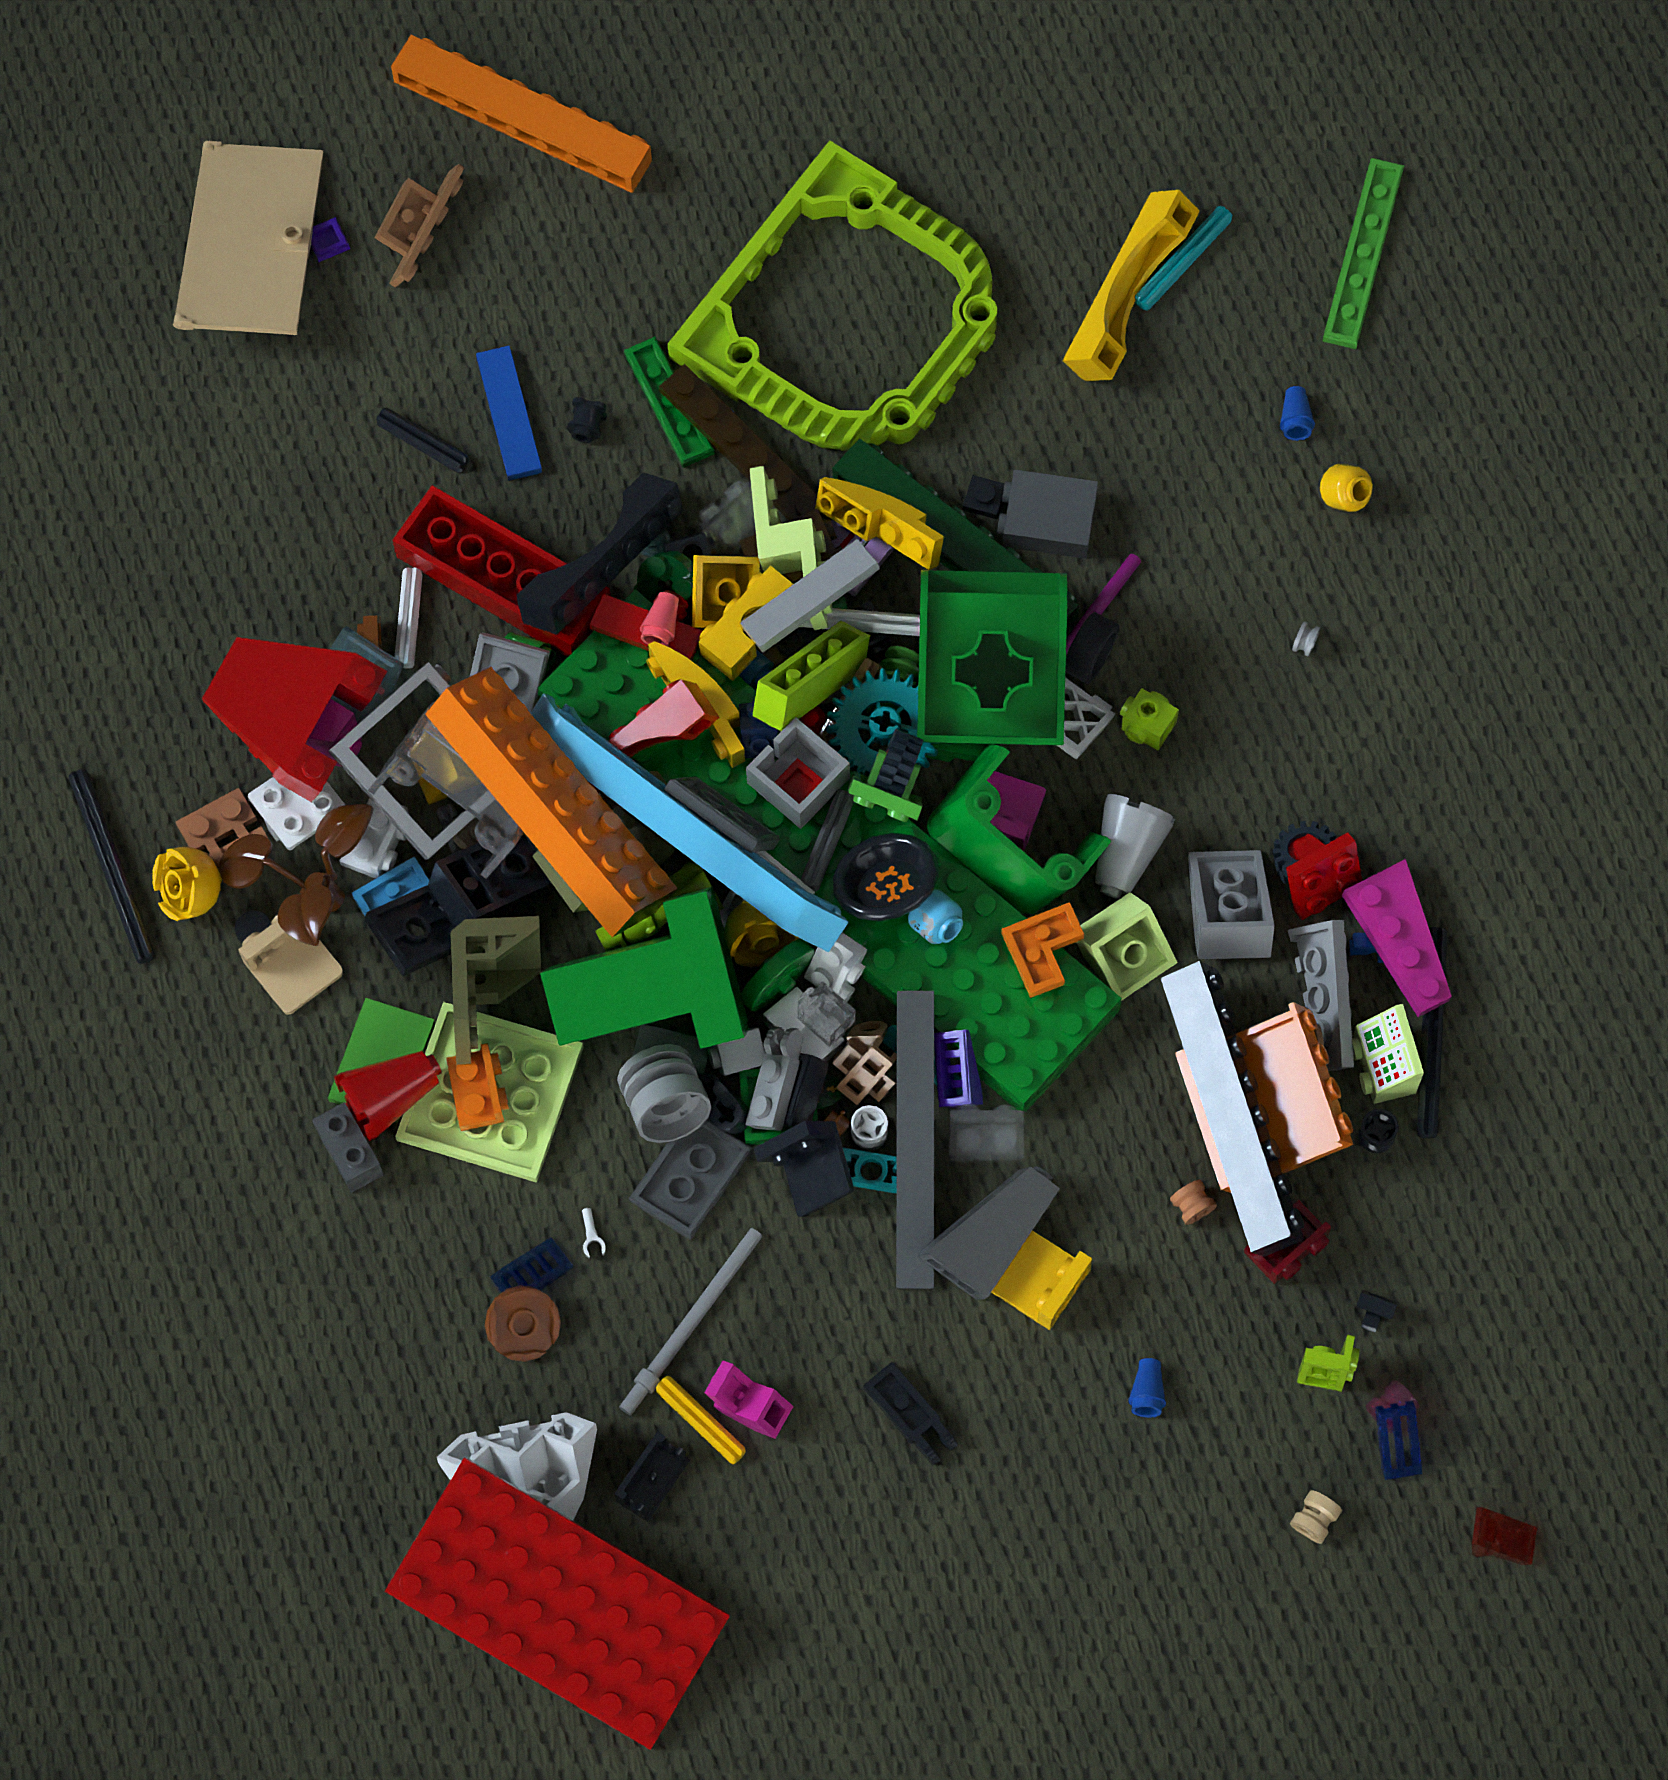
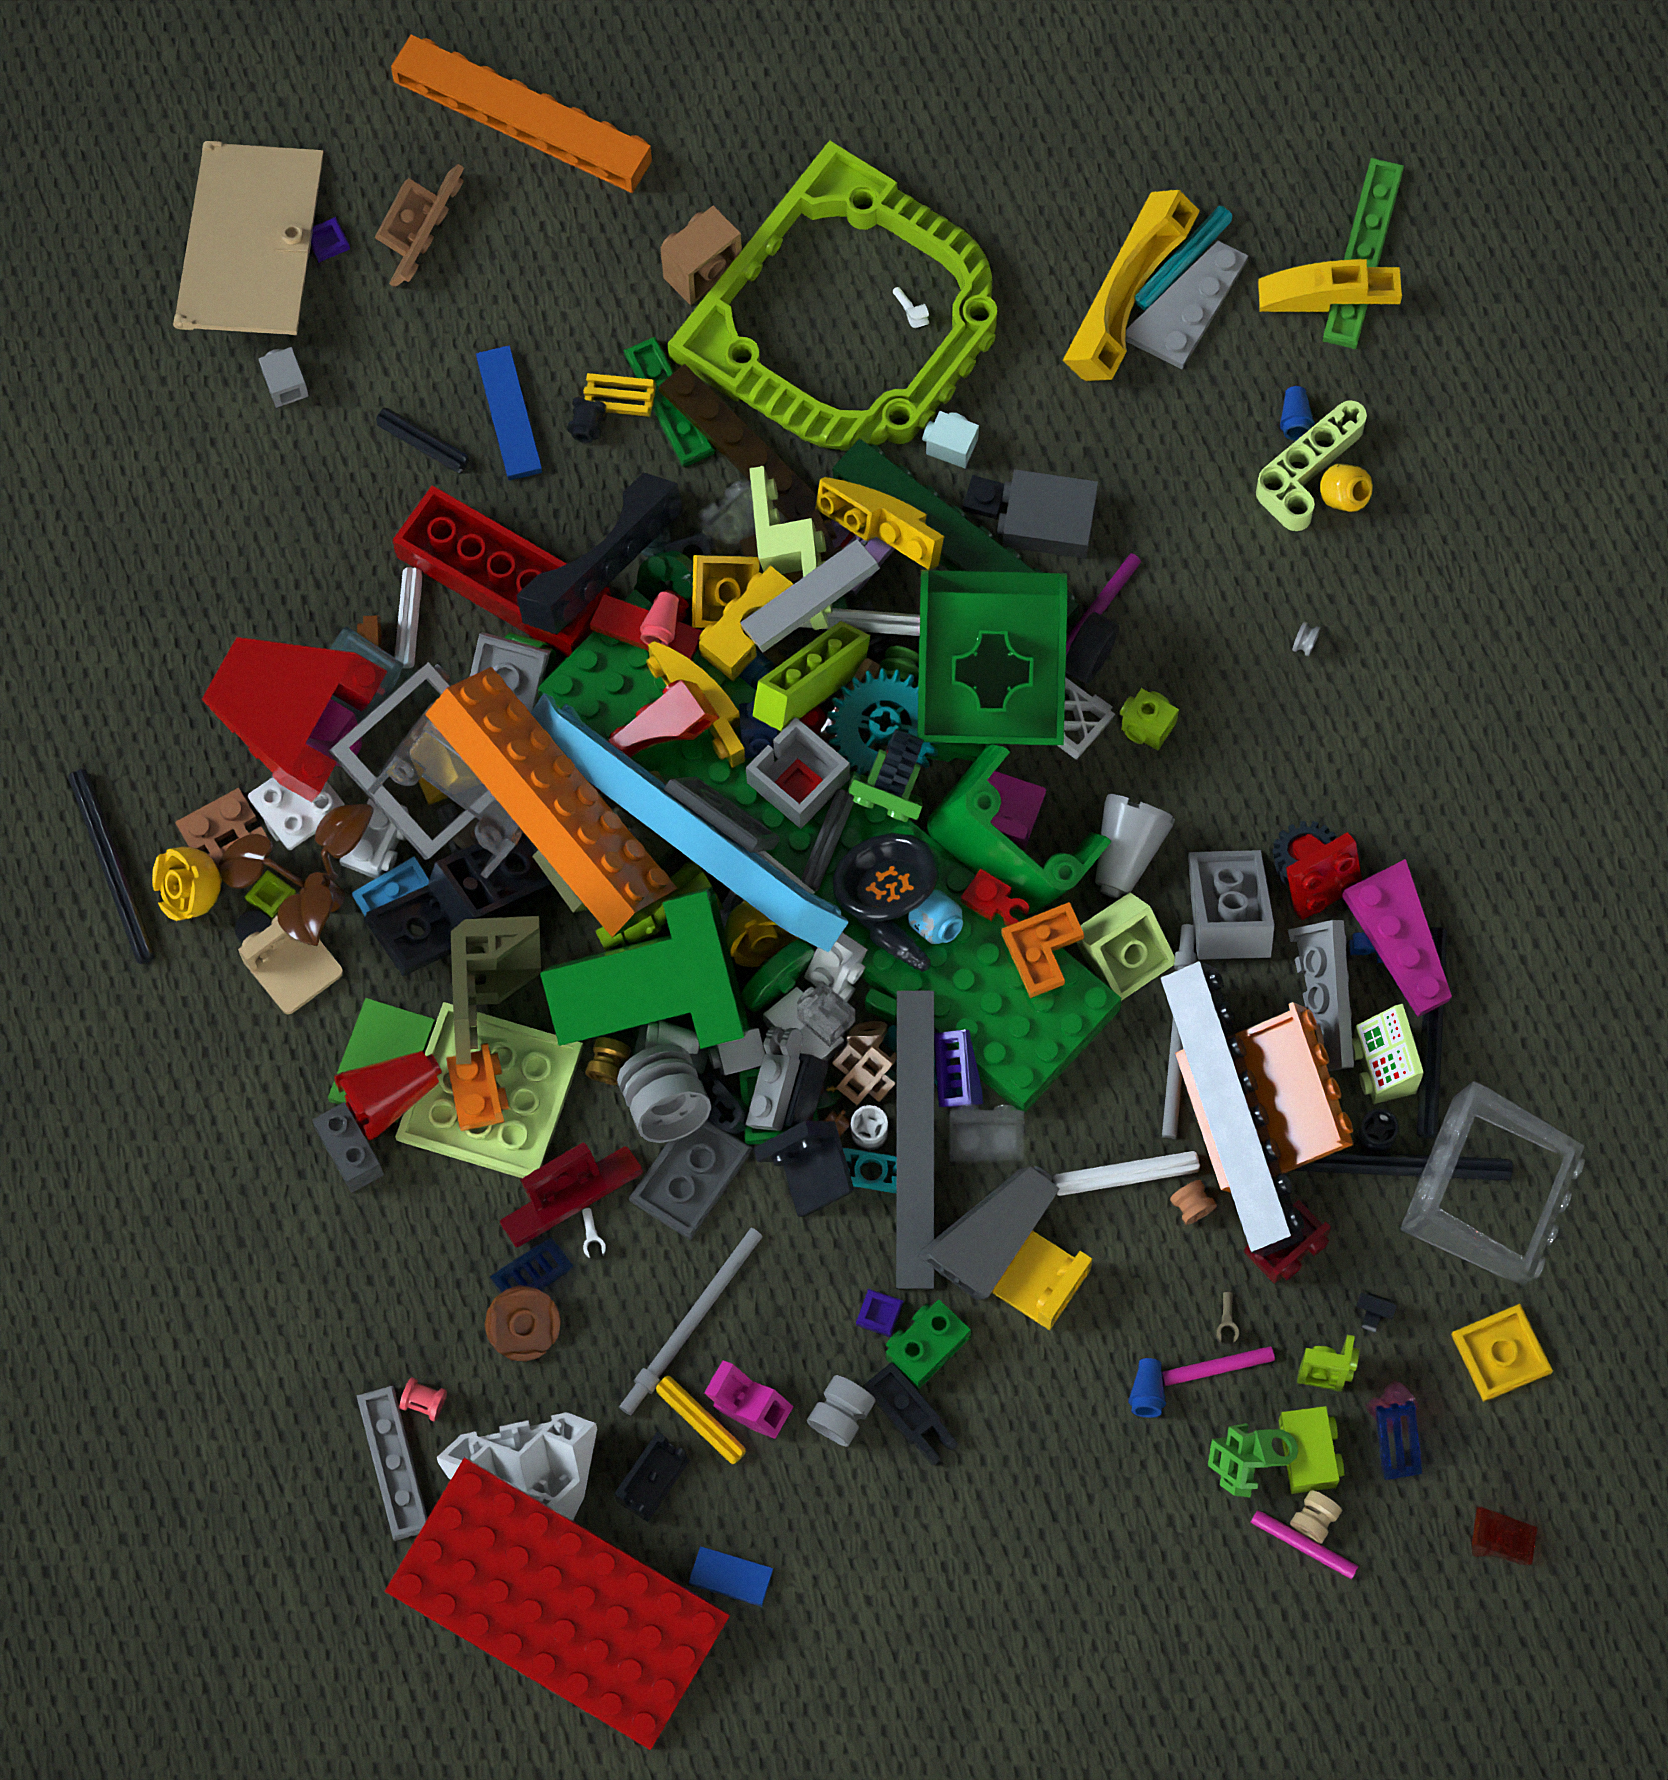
(269, 894): none -> lime tile
(283, 376): none -> light grey brick
(393, 1462): none -> light grey tile
(423, 1399): none -> coral bush
(566, 1188): none -> dark red bracket
(608, 1060): none -> pearl gold wheel
(622, 382): none -> yellow tile
(668, 1033): none -> white cone
(700, 254): none -> medium nougat brick
(731, 1576): none -> blue tile
(841, 1410): none -> light grey wheel
(879, 1313): none -> dark purple tile
(881, 1006): none -> green tile
(897, 943): none -> black piece
(916, 315): none -> white hand
(927, 1343): none -> green brick
(951, 438): none -> light aqua brick
(990, 896): none -> red plate
(1127, 1173): none -> white axle
(1183, 958): none -> light grey bar
(1185, 310): none -> light grey wing
(1218, 1366): none -> dark pink bar
(1227, 1318): none -> dark tan hand
(1244, 1453): none -> bright green piece
(1304, 1544): none -> dark pink bar
(1314, 458): none -> yellowish green beam
(1316, 1462): none -> lime brick
(1326, 283): none -> yellow slope
(1407, 1165): none -> black axle
(1448, 1233): none -> clear windscreen
(1501, 1352): none -> yellow tile

